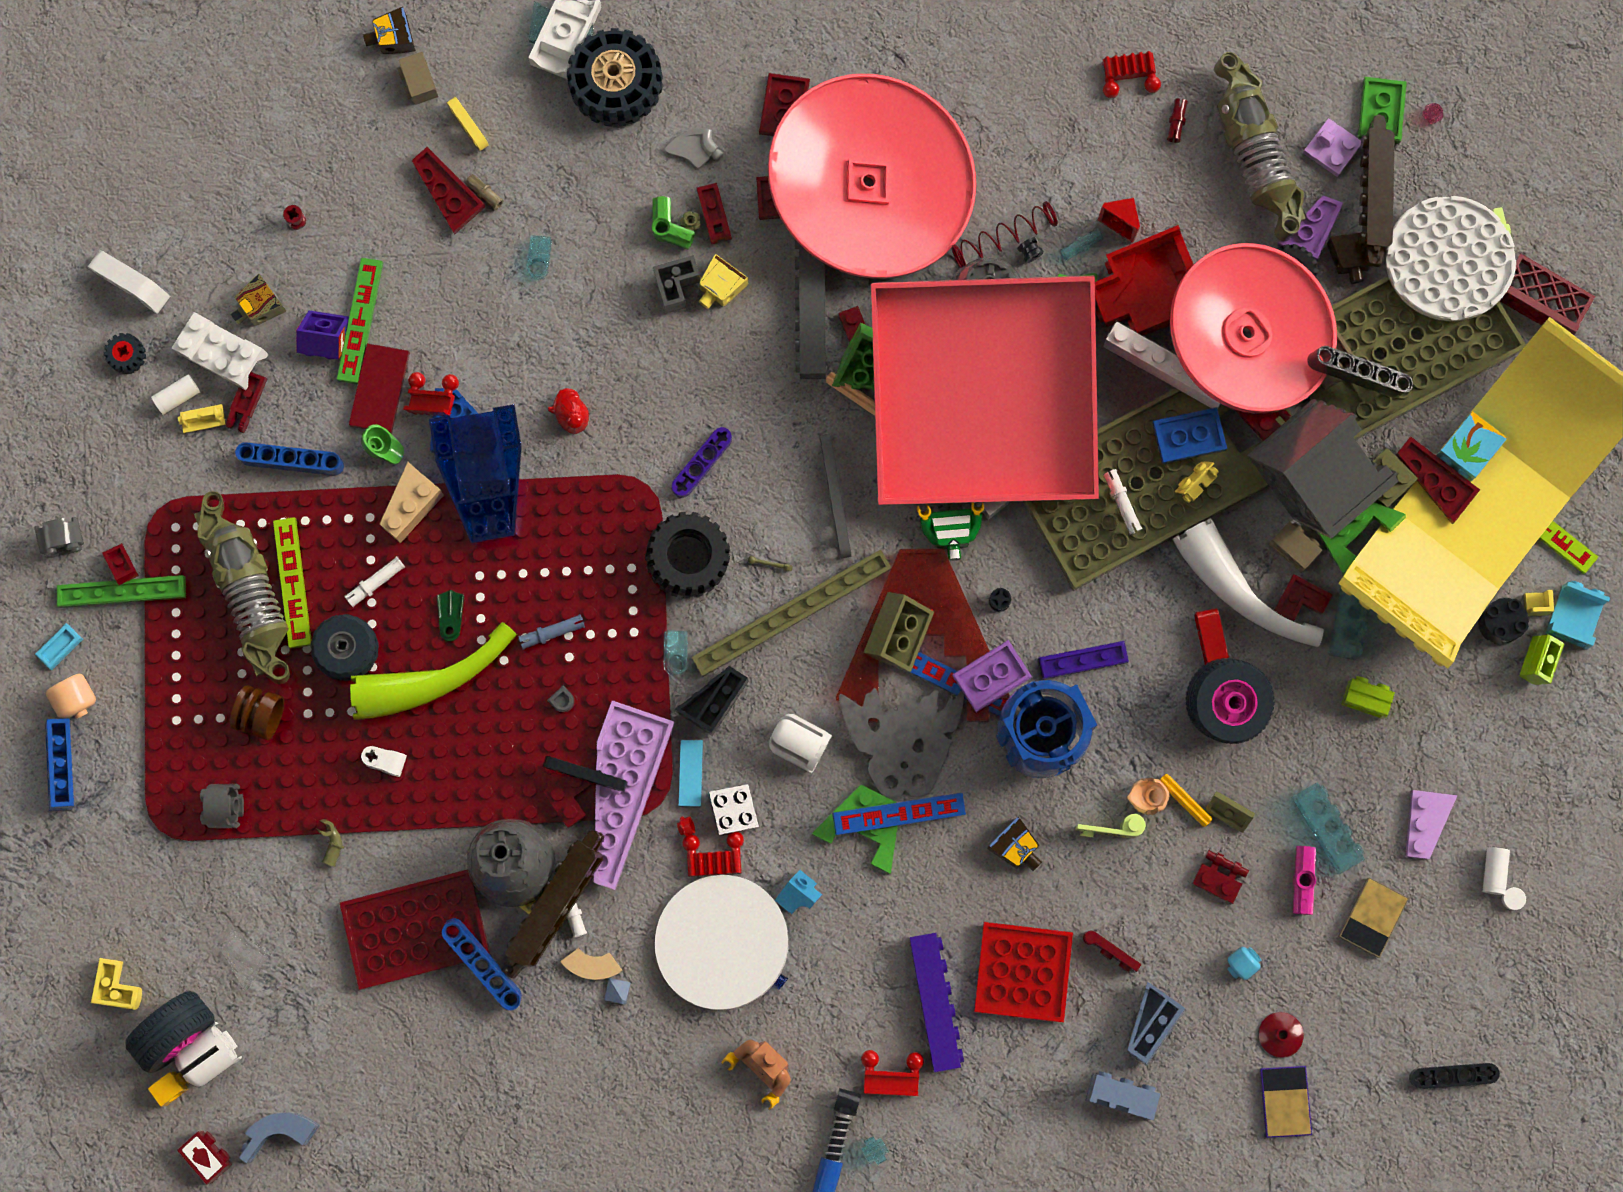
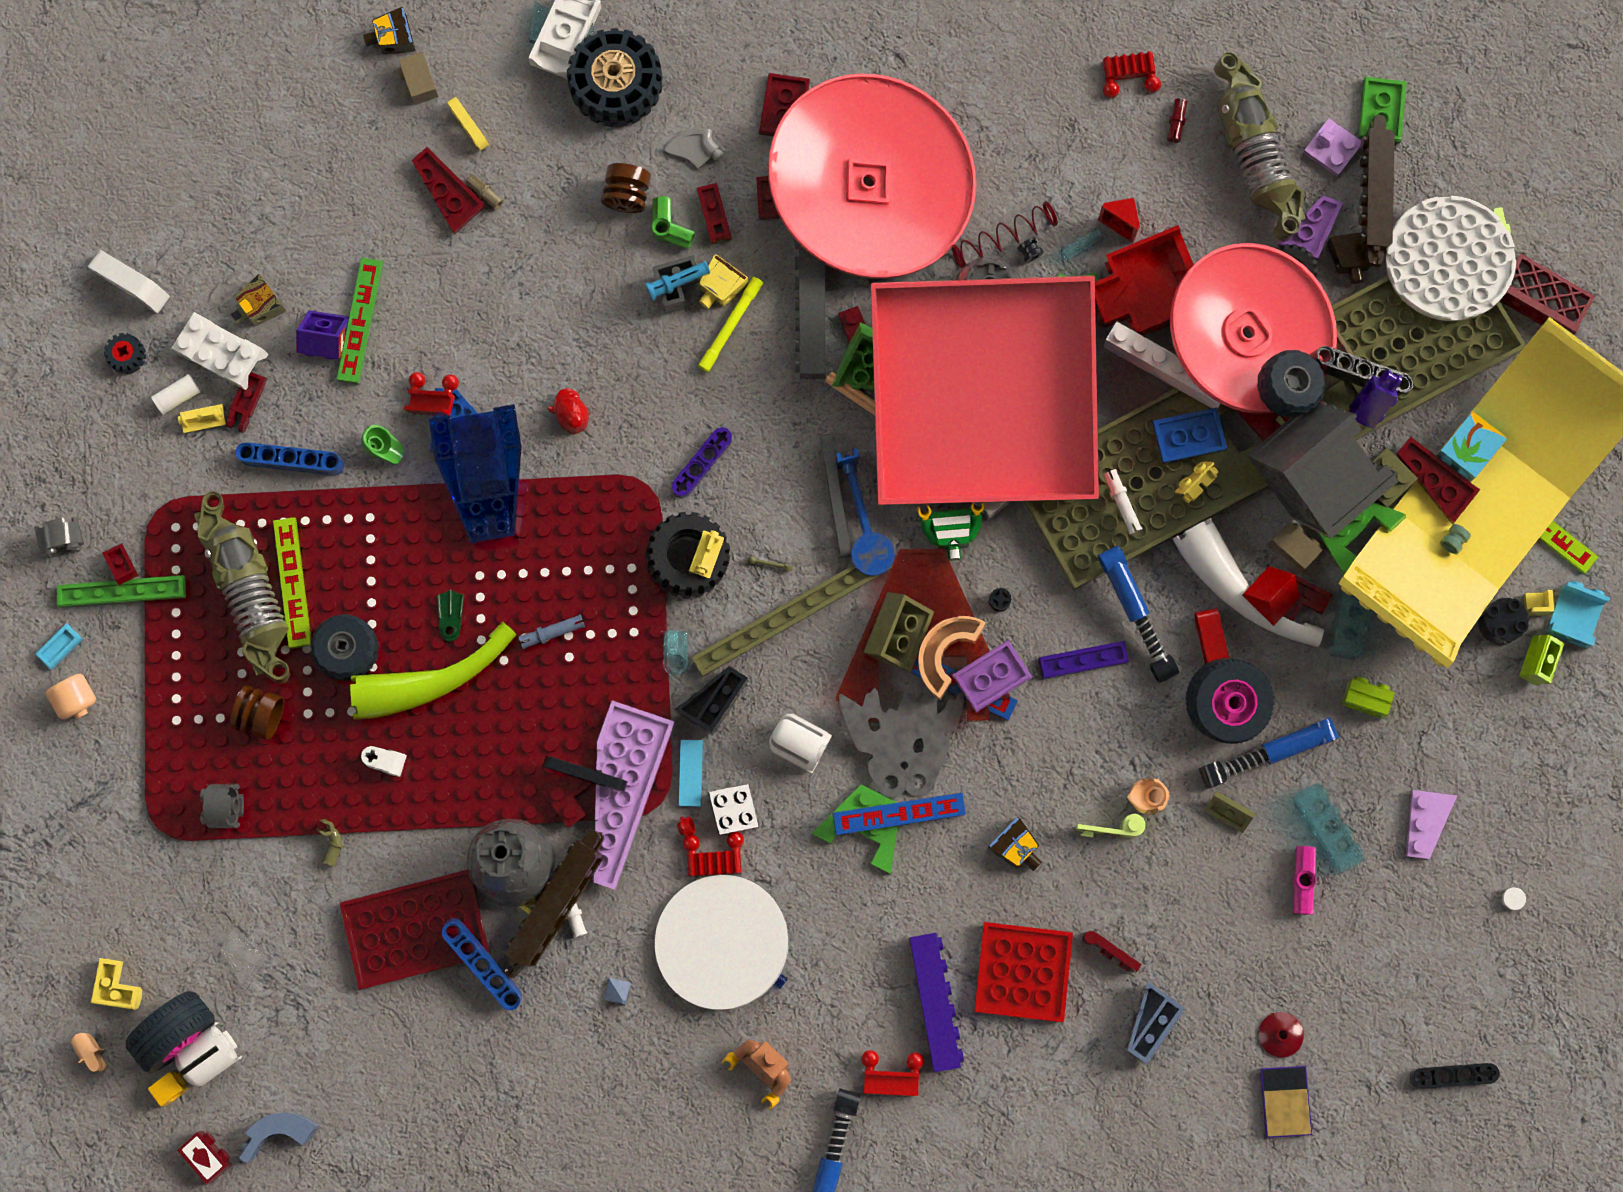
(59, 764): blue brick -> none
(88, 1051): none -> light nougat arm
(292, 211): dark red bush -> none
(376, 580): white pin -> none
(379, 387): dark red tile -> none
(410, 503): tan wedge -> none
(539, 252): clear light blue piece -> none
(562, 700): dark grey tile -> none
(591, 967): tan tile -> none
(625, 188): none -> reddish brown wheel
(667, 287): none -> dark azure pin
(684, 221): olive plate -> none
(706, 554): none -> light yellow hinge
(712, 353): none -> neon yellow piece
(798, 893): dark azure brick -> none
(872, 551): none -> blue piece
(875, 1150): clear light blue gear -> none
(937, 641): none -> light nougat brick
(1068, 709): blue piece -> none
(1115, 566): none -> piece
(1123, 1095): sand blue wedge -> none
(1185, 800): yellow axle -> none
(1217, 883): dark red plate -> none
(1244, 963): medium azure head -> none
(1272, 752): none -> piece
(1273, 593): none -> red slope
(1291, 383): none -> black wheel
(1373, 917): tile -> none
(1376, 399): none -> dark purple brick
(1438, 111): clear pink plate -> none
(1455, 539): none -> sand green wheel
(1496, 871): white pin -> none

